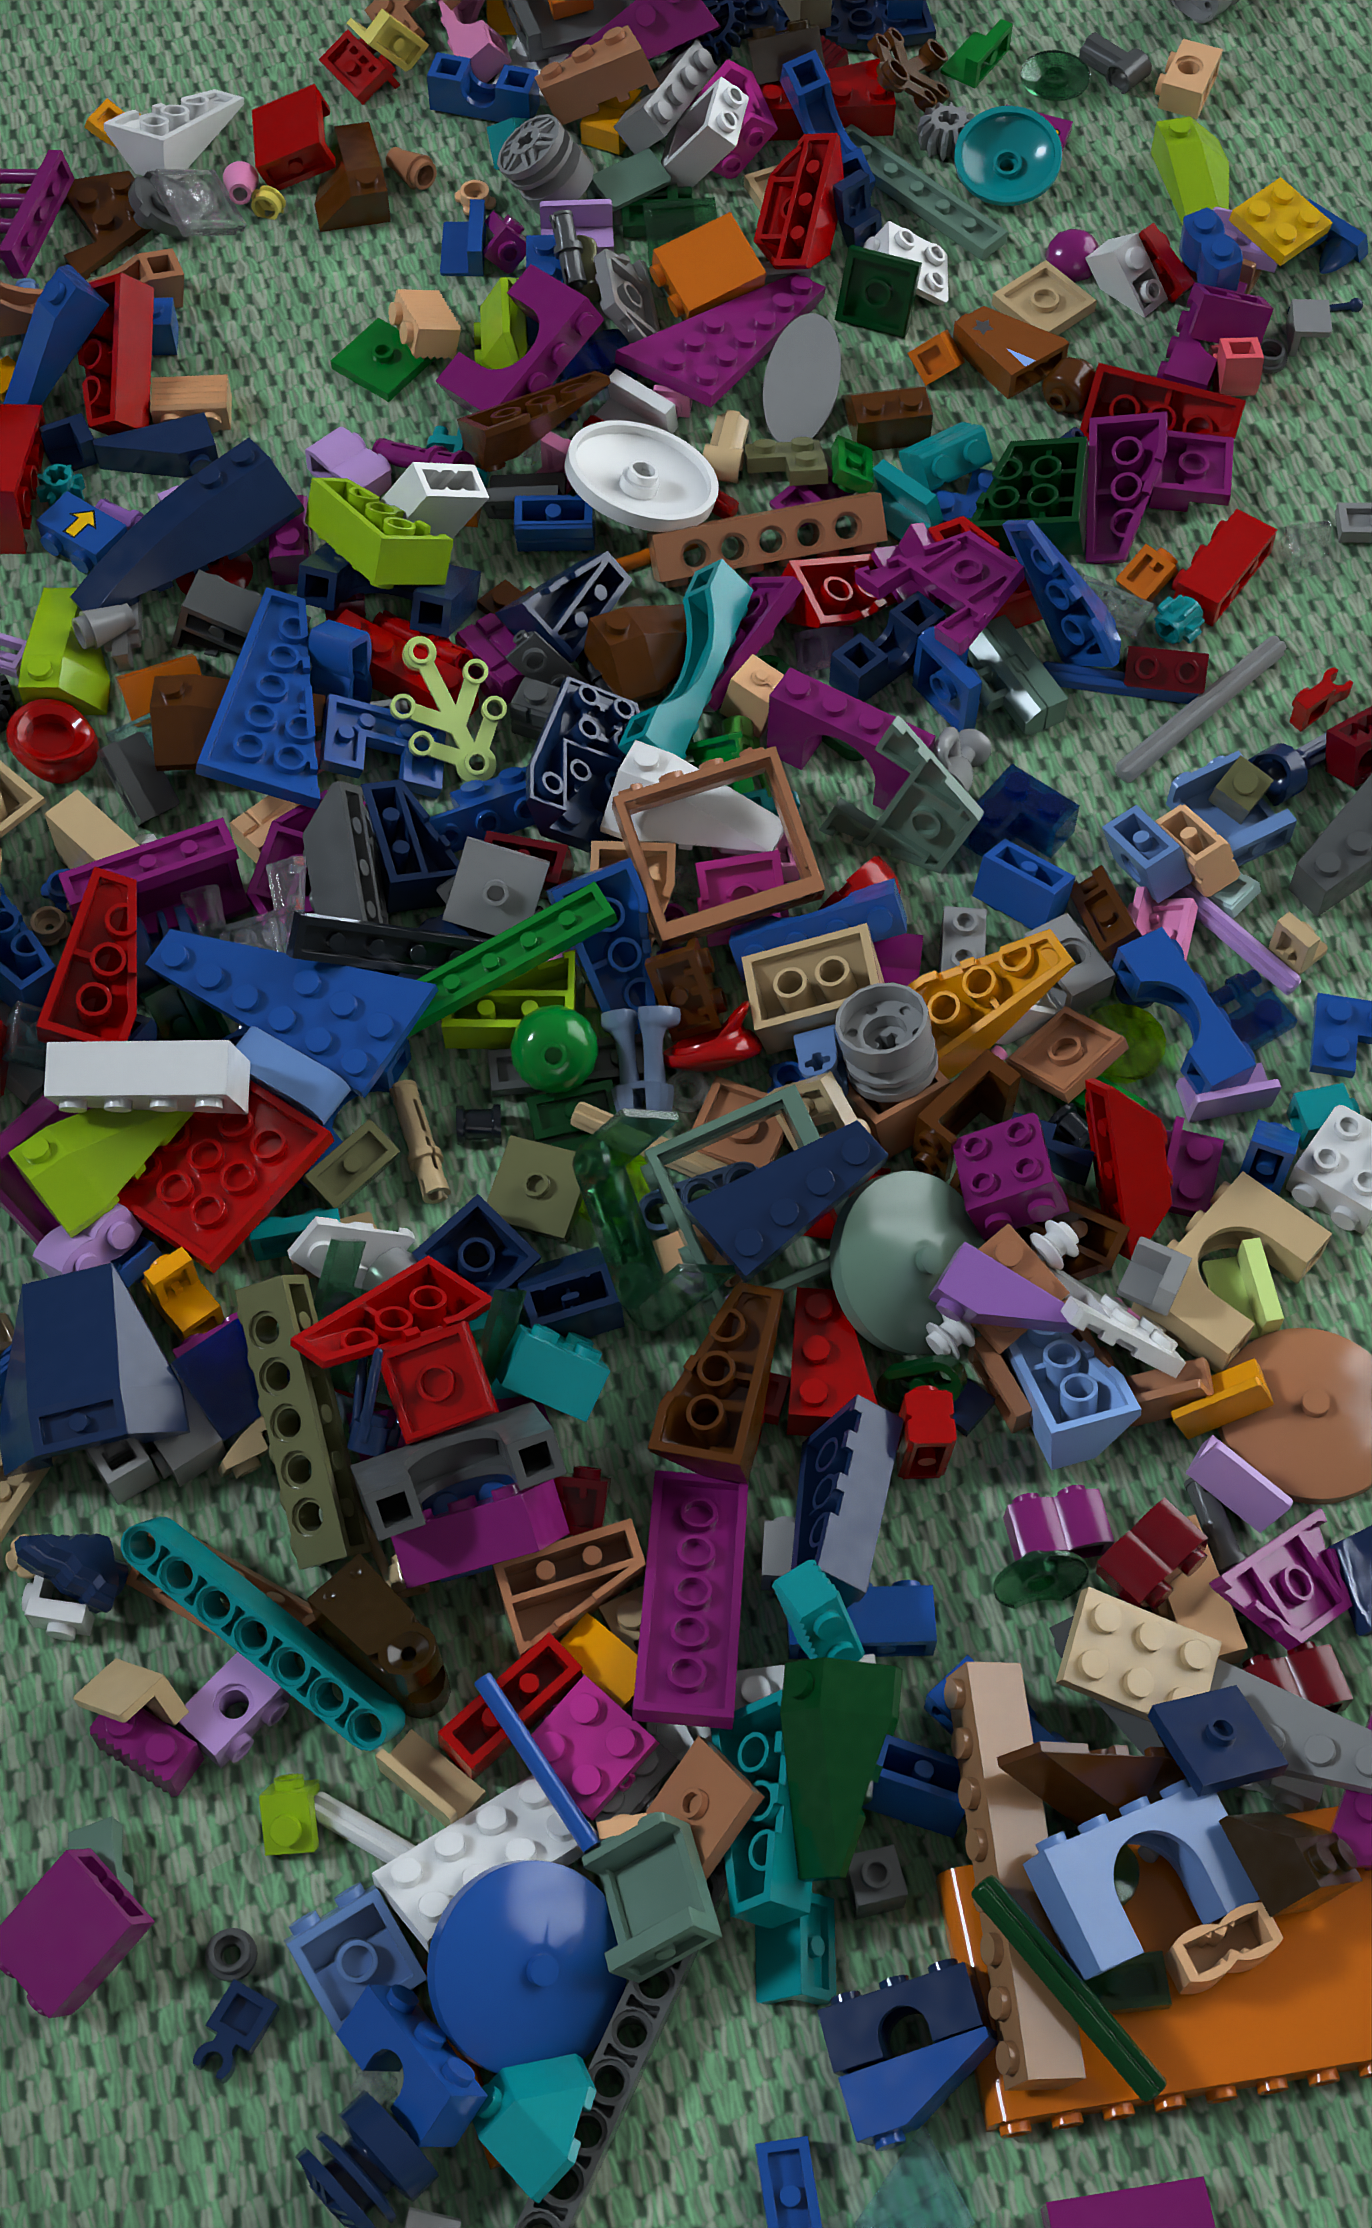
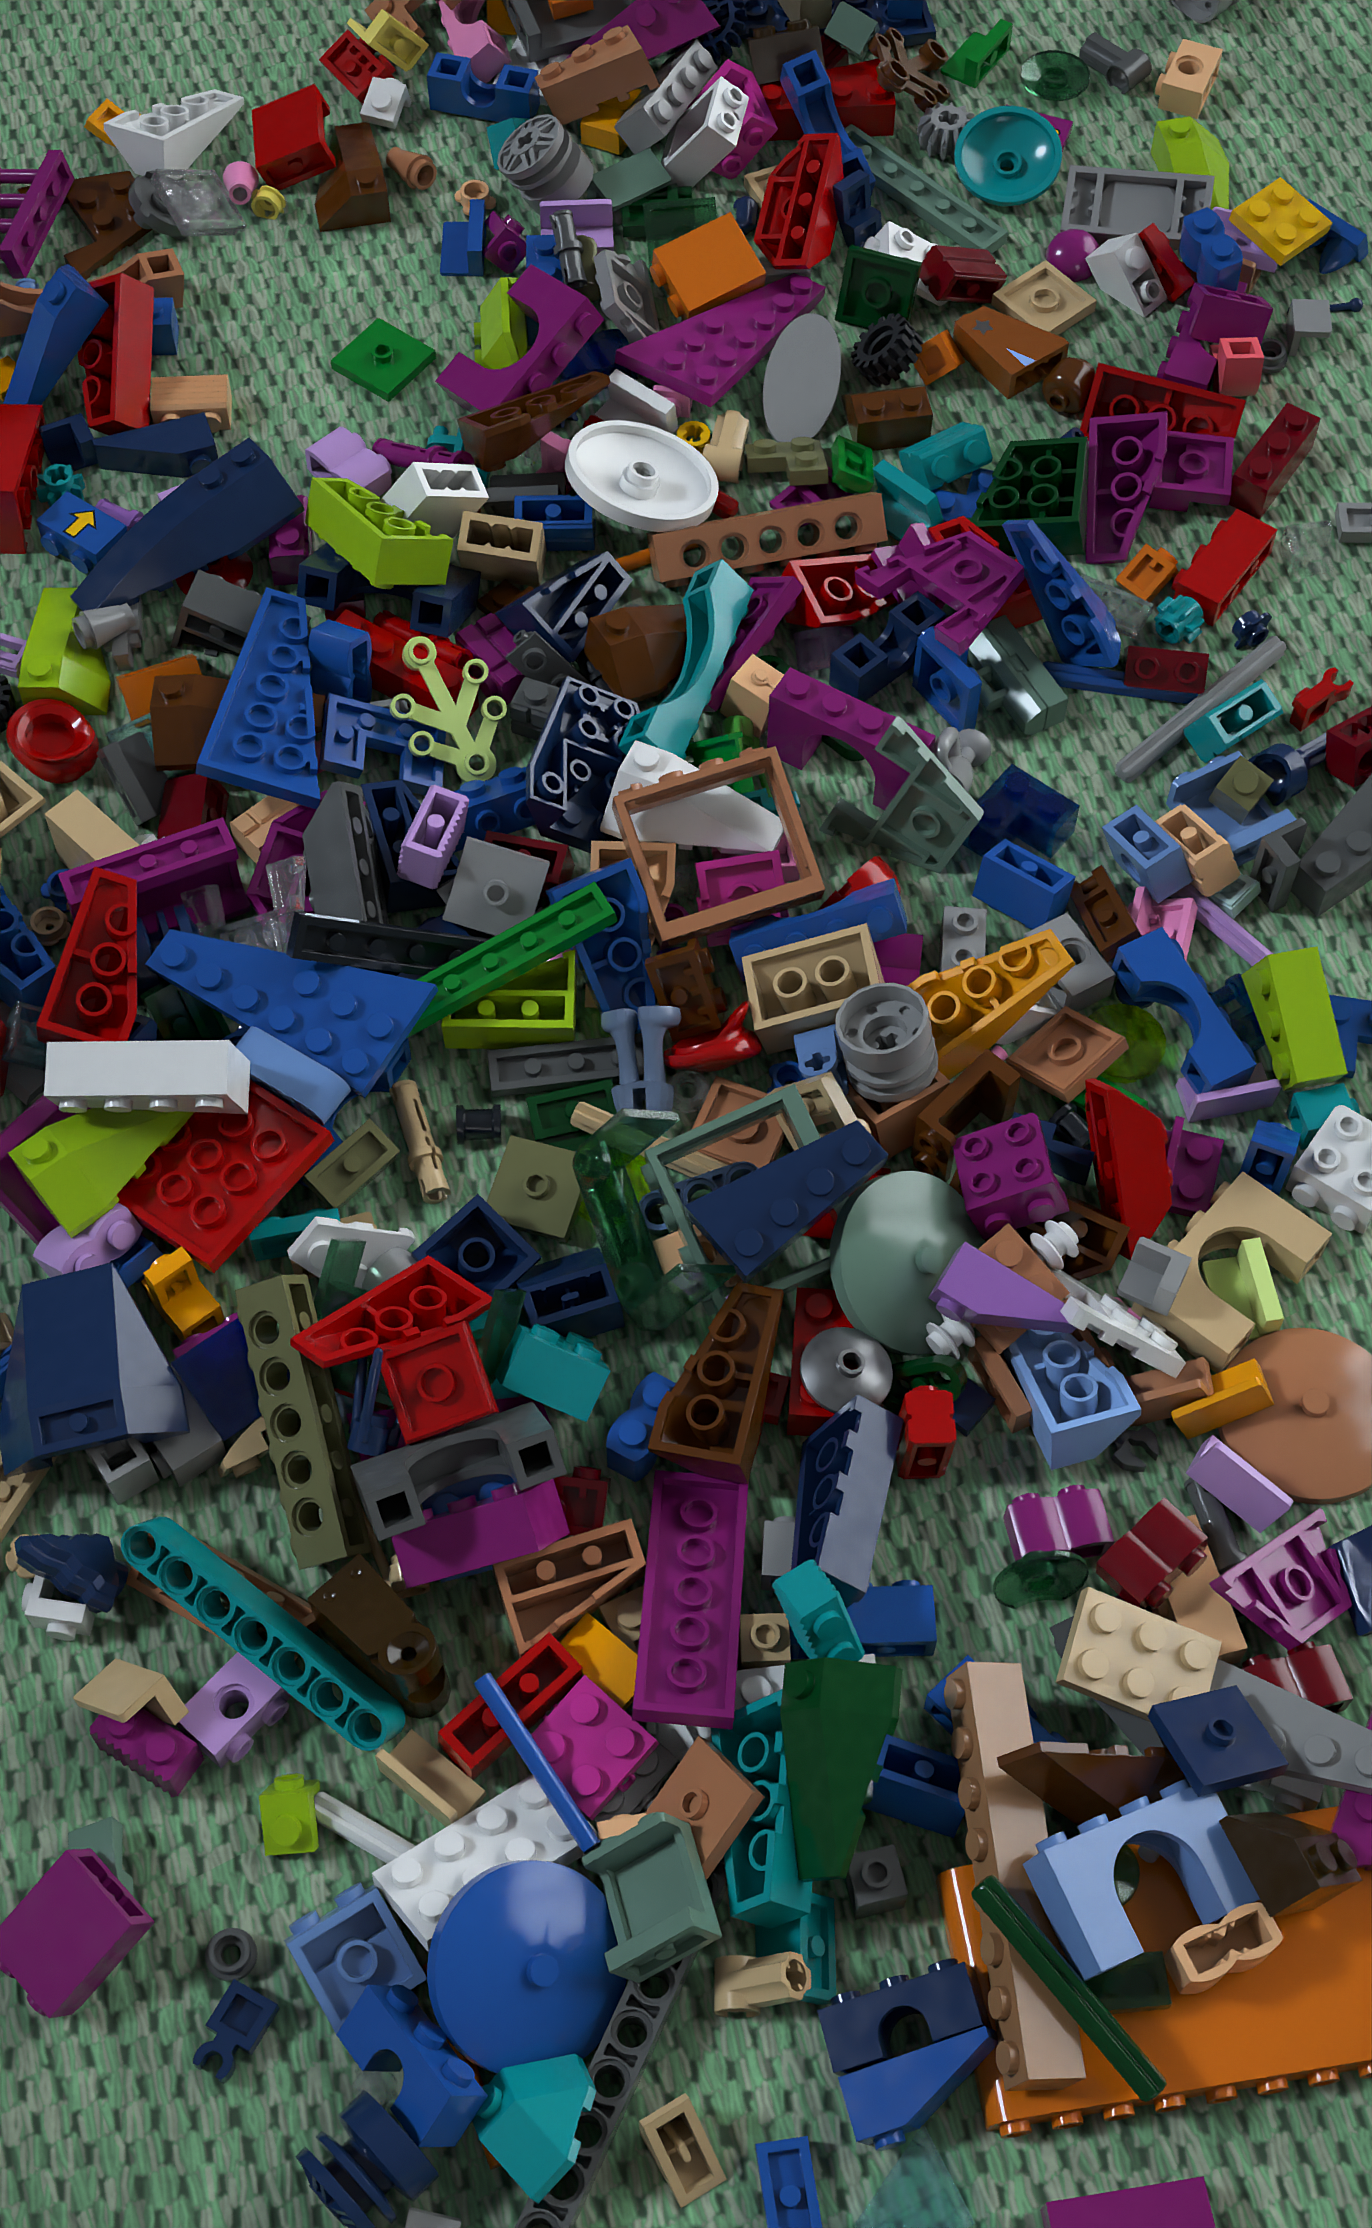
(190, 803): none -> dark red panel
(385, 102): none -> white bracket
(425, 323): light nougat brick -> none
(433, 837): none -> lavender brick
(502, 548): none -> tan brick
(554, 1049): green cylinder -> none
(631, 1431): none -> blue brick
(681, 2150): none -> tan slope
(695, 429): none -> yellow bush
(746, 213): none -> dark blue arm
(752, 1982): none -> tan piece
(764, 1640): none -> tan brick
(835, 1385): none -> flat silver dish
(851, 30): none -> sand green panel
(886, 350): none -> black tyre
(961, 274): none -> dark red brick
(1123, 1456): none -> dark grey bar
(1126, 201): none -> light grey slope
(1233, 720): none -> teal brick
(1251, 629): none -> dark blue plate
(1273, 460): none -> dark red brick
(1278, 863): none -> dark grey panel
(1296, 943): tan bracket -> none
(1296, 1018): none -> lime wedge

